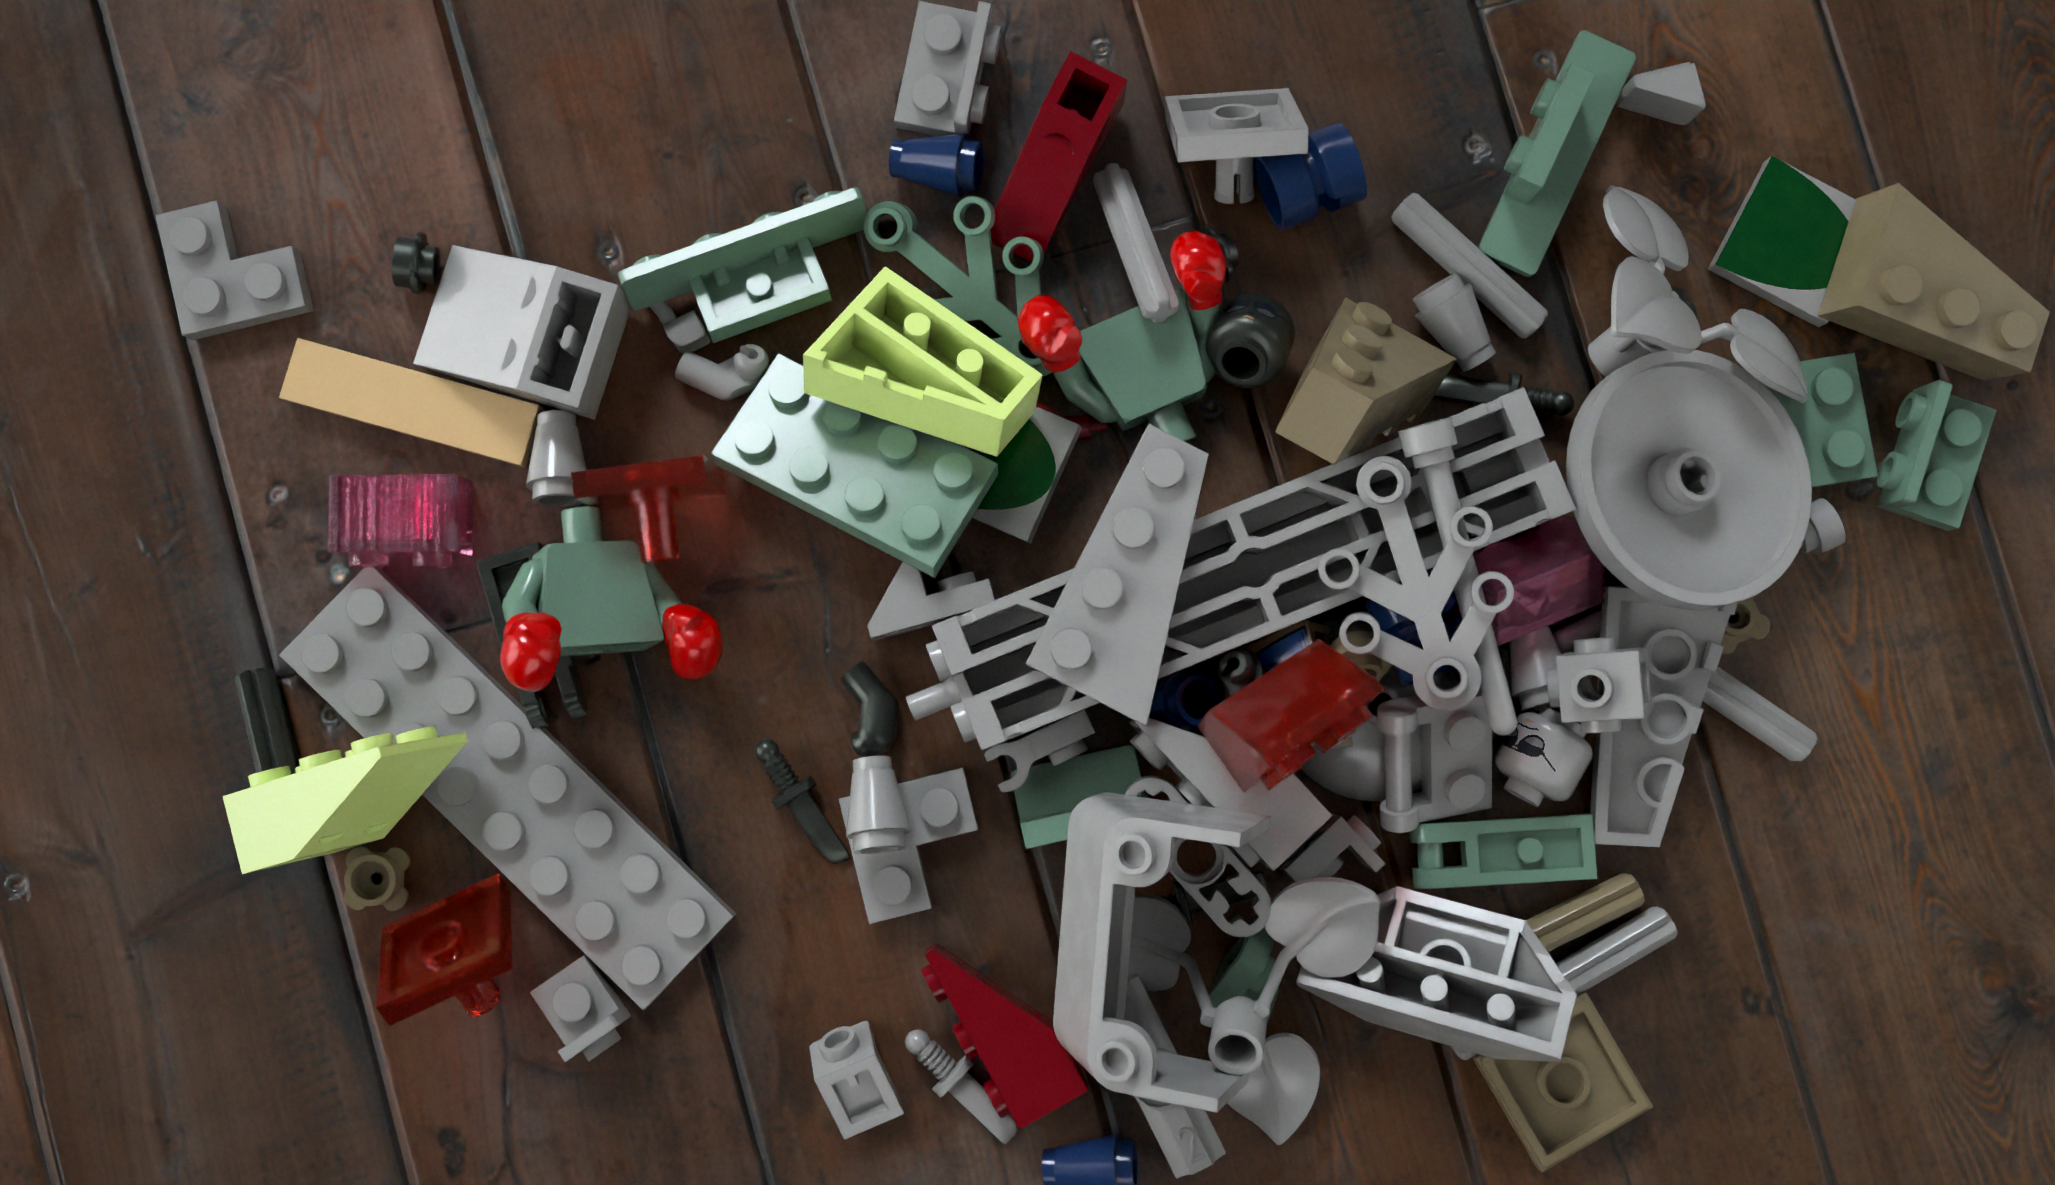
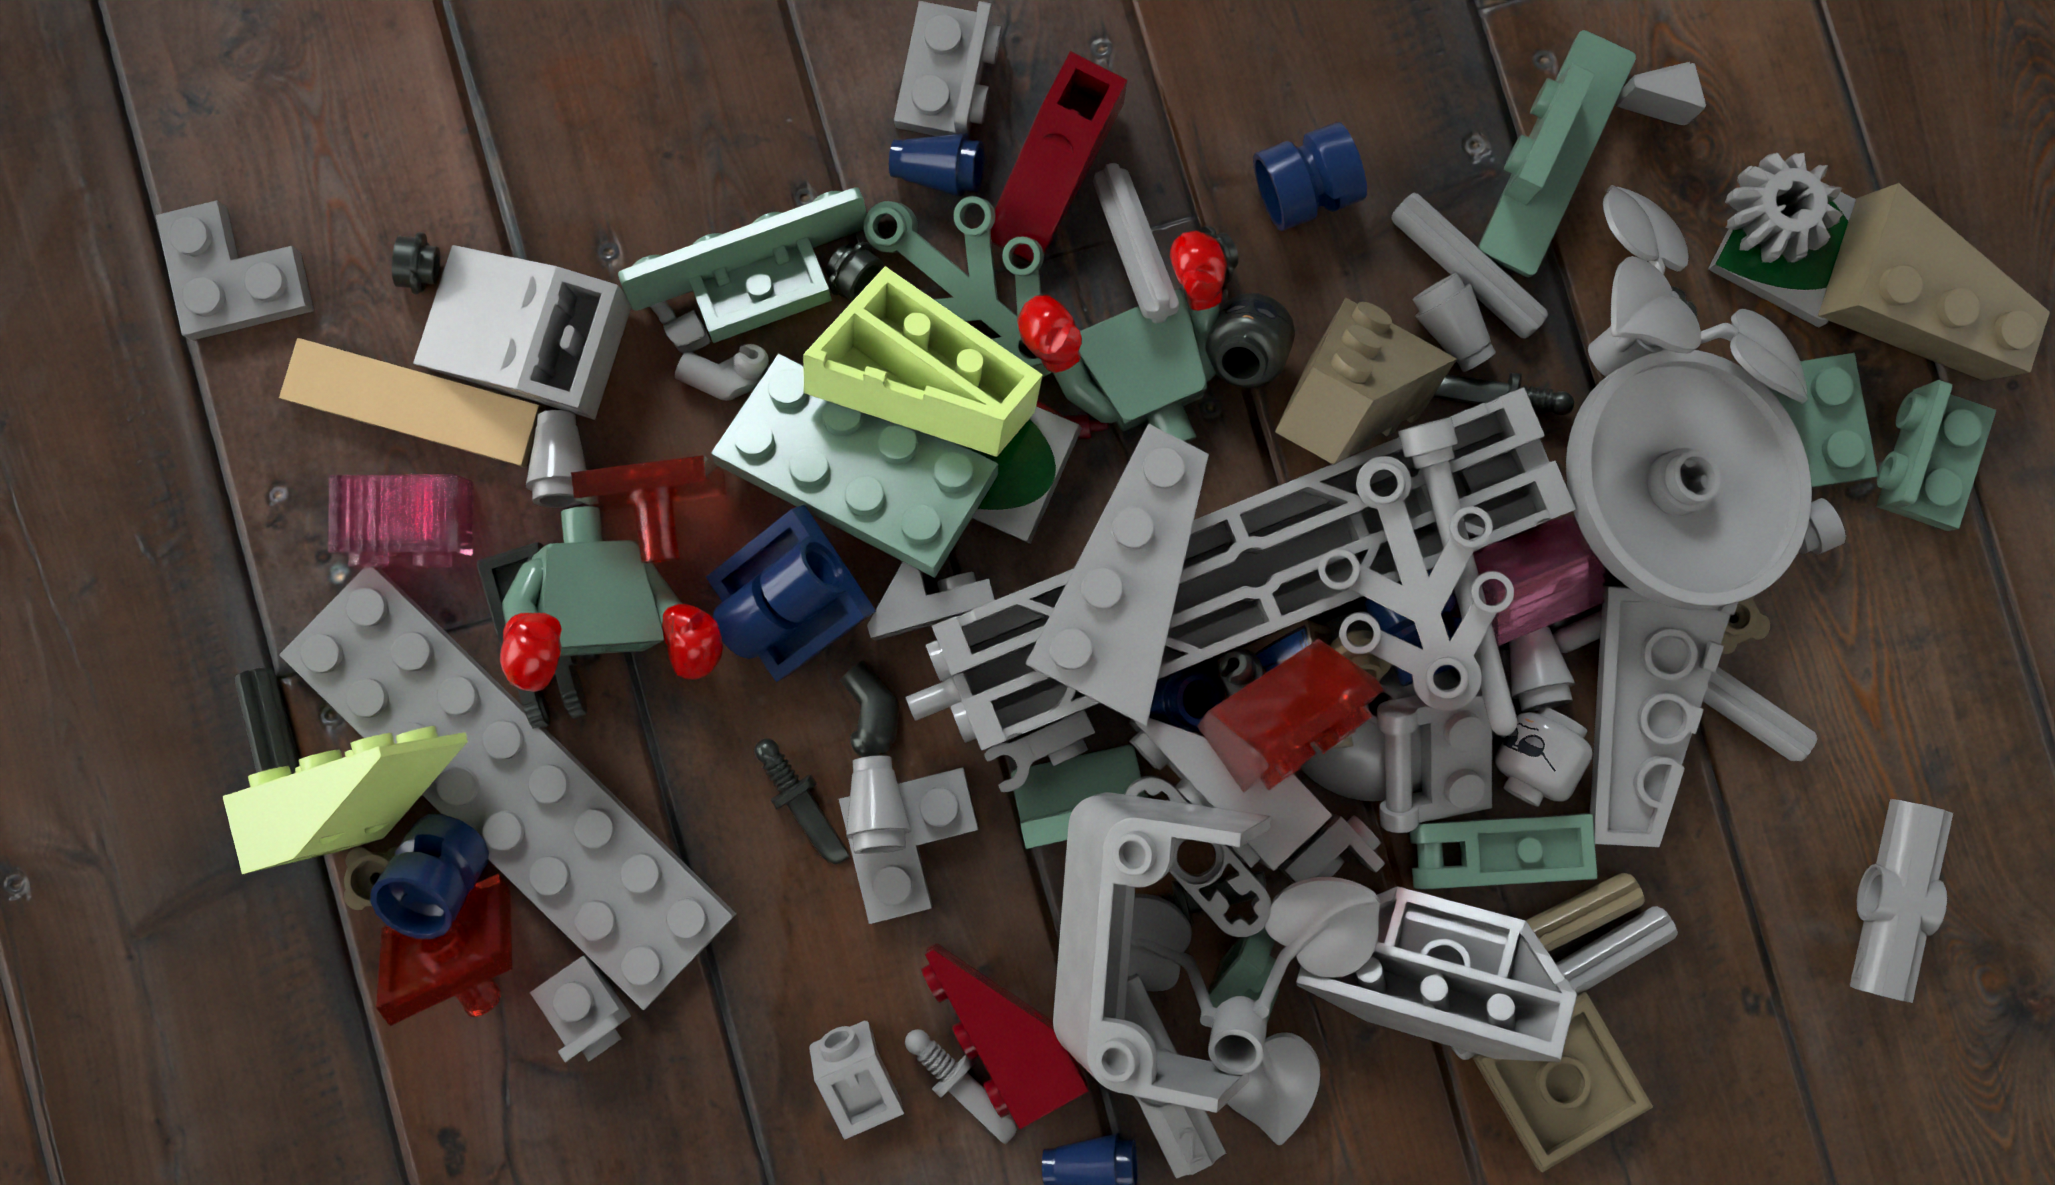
(429, 876): none -> dark blue wheel
(786, 595): none -> dark blue plate
(852, 270): none -> pearl dark grey plate
(1233, 132): light grey tile -> none
(1624, 678): light grey brick -> none
(1803, 197): none -> light grey gear
(1901, 900): none -> light grey piece

